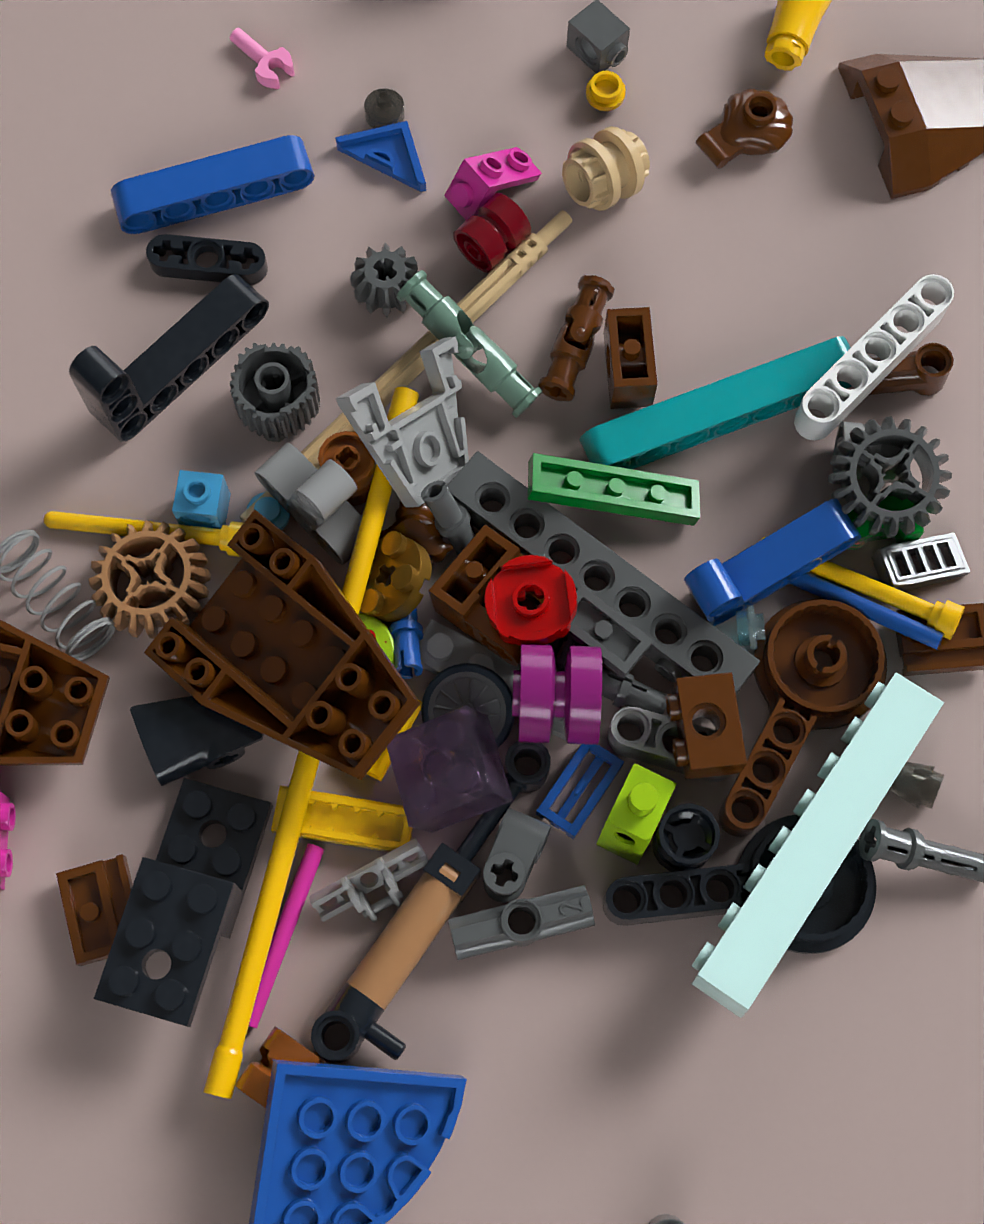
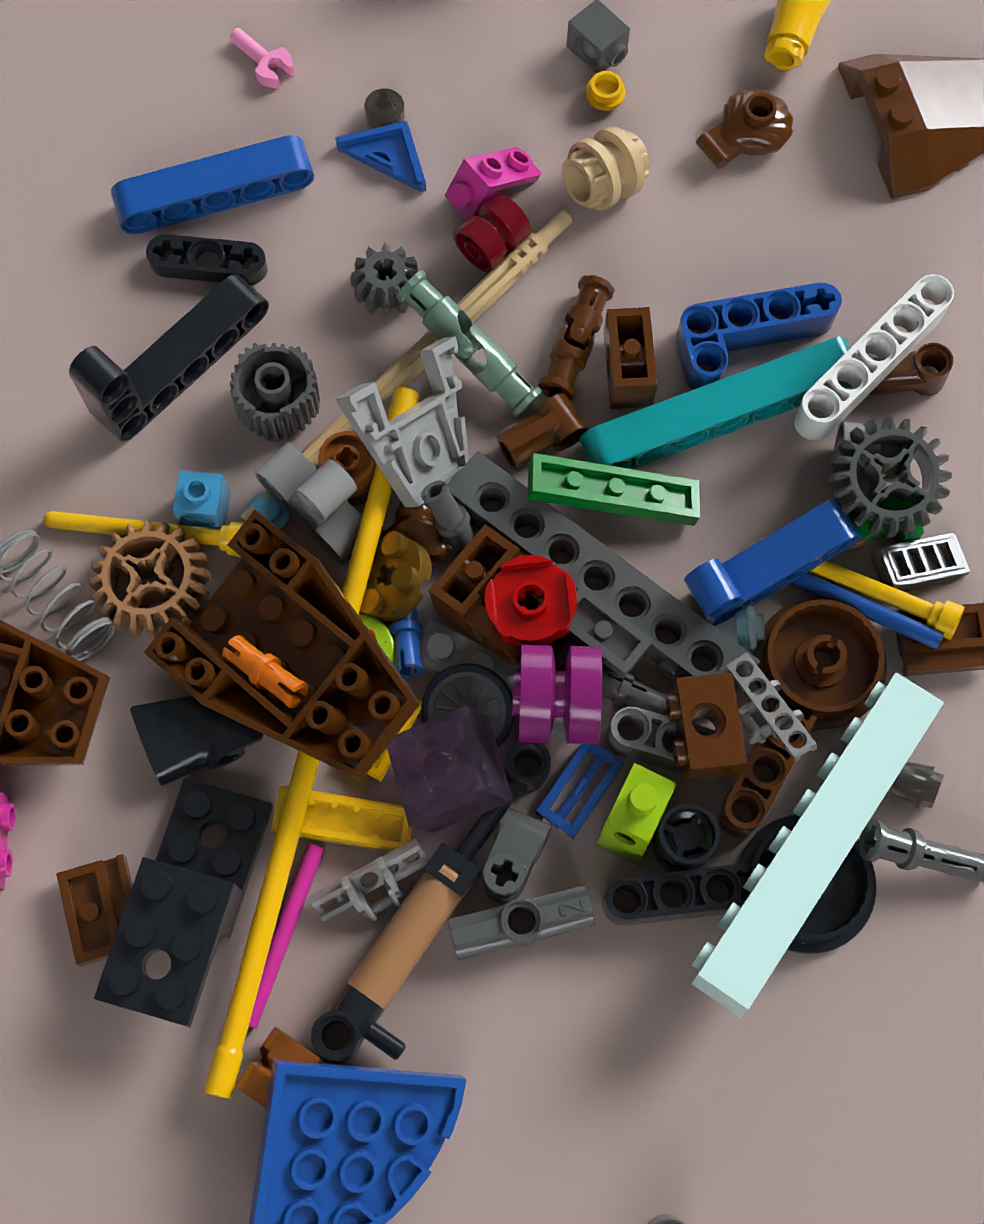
(265, 671): none -> orange pin
(552, 426): none -> reddish brown piece
(783, 728): none -> light grey piece
(807, 311): none -> blue beam

